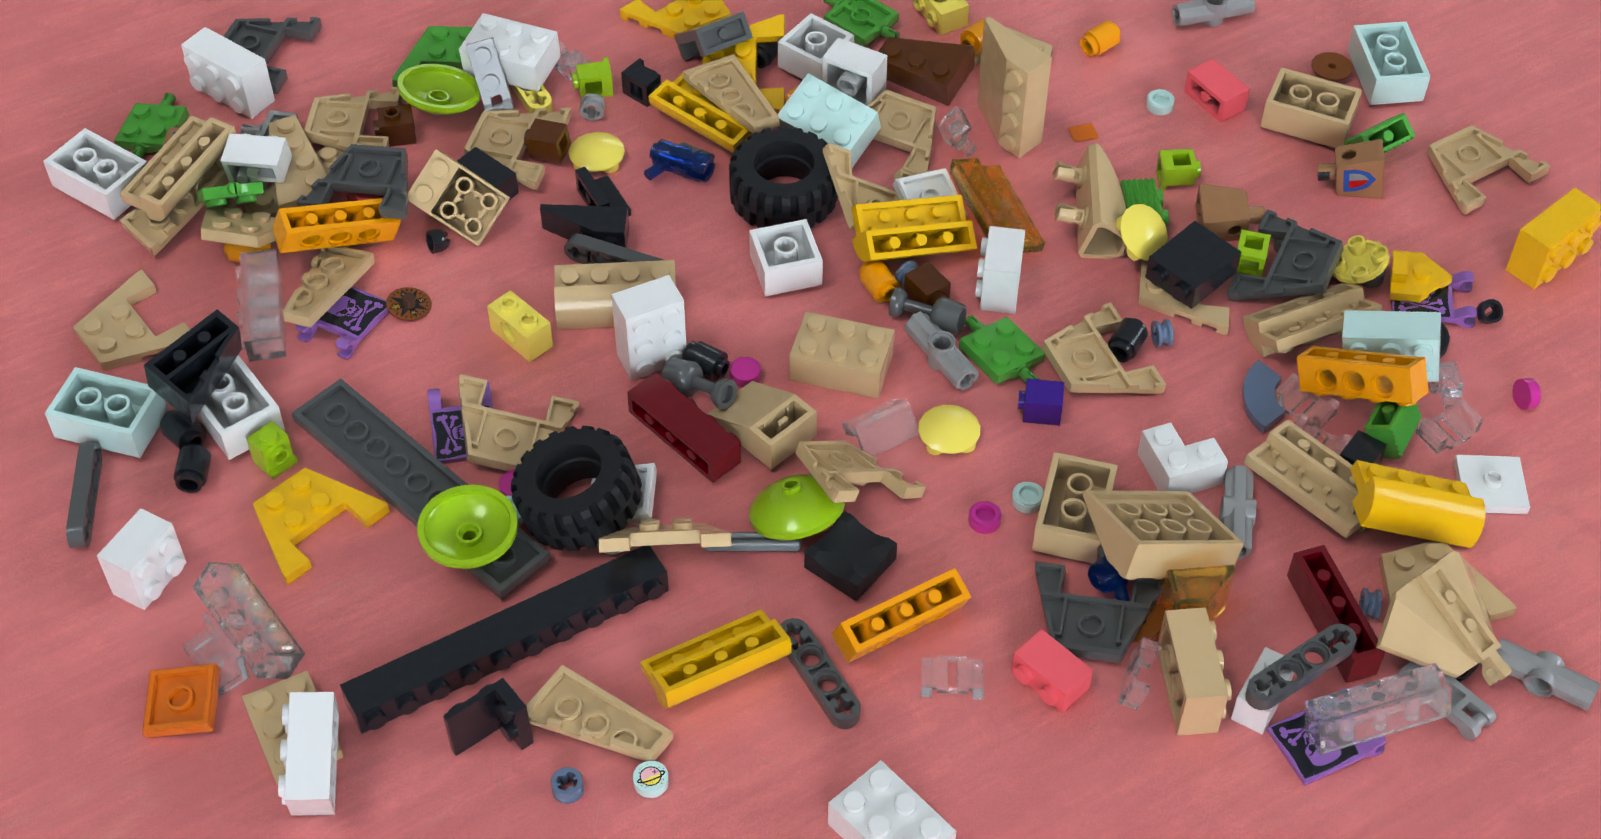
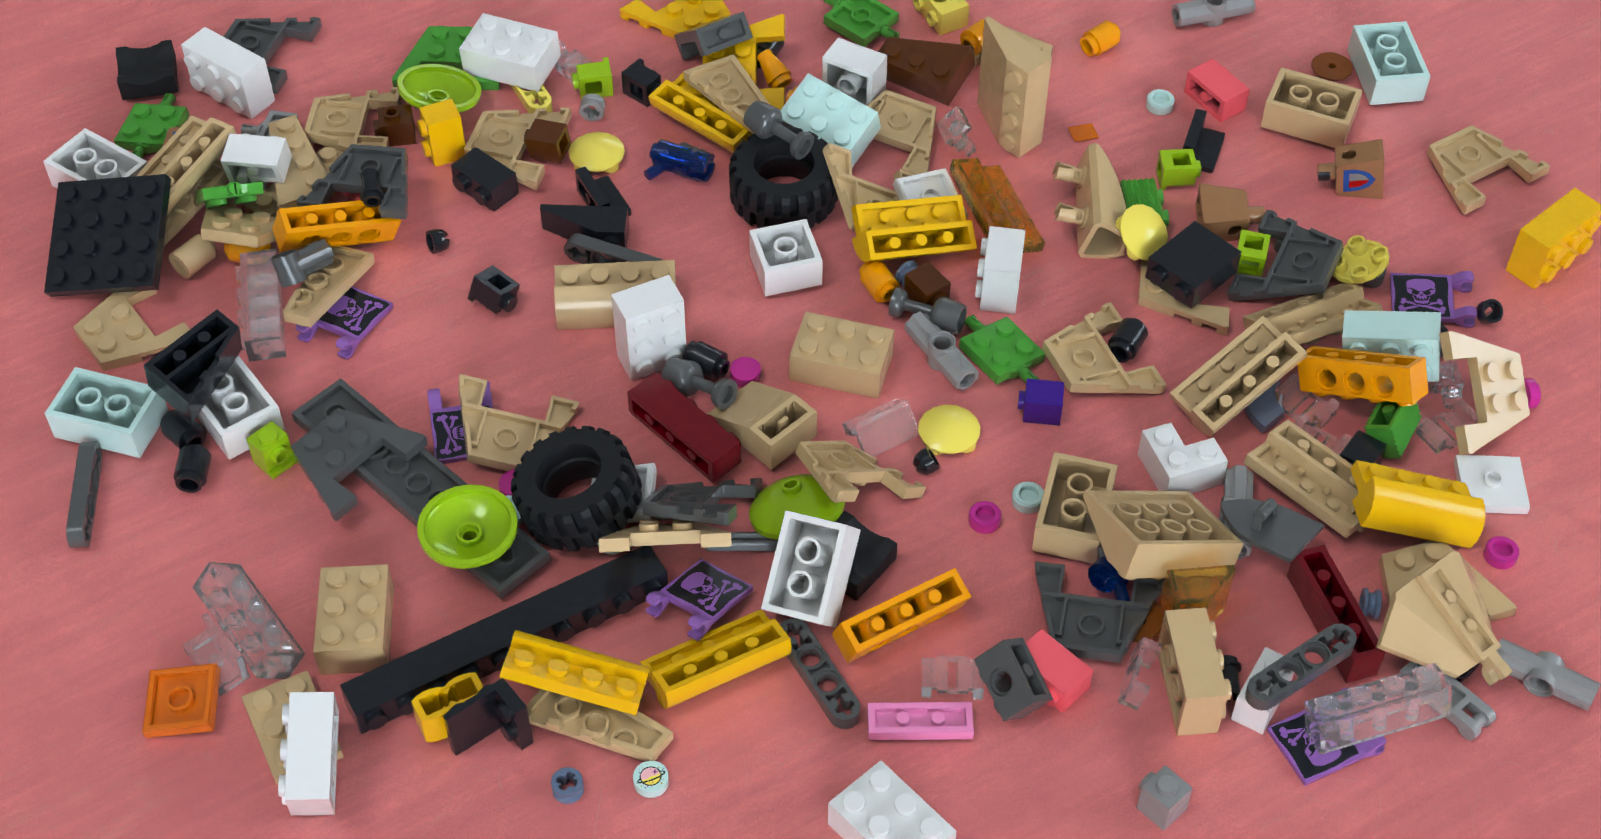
(108, 235): none -> black plate
(142, 559): white brick -> none
(147, 71): none -> black brick
(192, 256): none -> tan brick
(296, 264): none -> dark grey piece
(302, 507): yellow wing -> none
(343, 444): none -> dark grey wing
(353, 619): none -> tan brick
(371, 194): none -> black pin
(408, 304): piece -> none
(435, 702): none -> yellow brick
(442, 132): none -> yellow brick
(457, 197): tan slope -> none
(489, 74): plate -> none
(494, 290): none -> black brick
(520, 326): light yellow brick -> none
(575, 672): none -> yellow brick
(699, 502): none -> dark grey wing
(703, 592): none -> medium lavender flag
(766, 121): none -> dark grey piece
(774, 71): none -> light orange cone
(806, 44): white brick -> none
(810, 569): none -> white brick
(920, 721): none -> bright pink plate
(925, 461): none -> black hinge
(1028, 688): none -> dark grey brick
(1162, 333): sand blue bush -> none
(1163, 797): none -> light grey brick
(1204, 142): none -> black panel
(1231, 672): none -> black pin
(1237, 376): none -> tan brick
(1270, 526): none -> dark grey shield
(1392, 131): bright green brick -> none
(1415, 276): yellow plate -> none
(1496, 388): none -> tan wing
(1501, 552): none -> dark pink tile

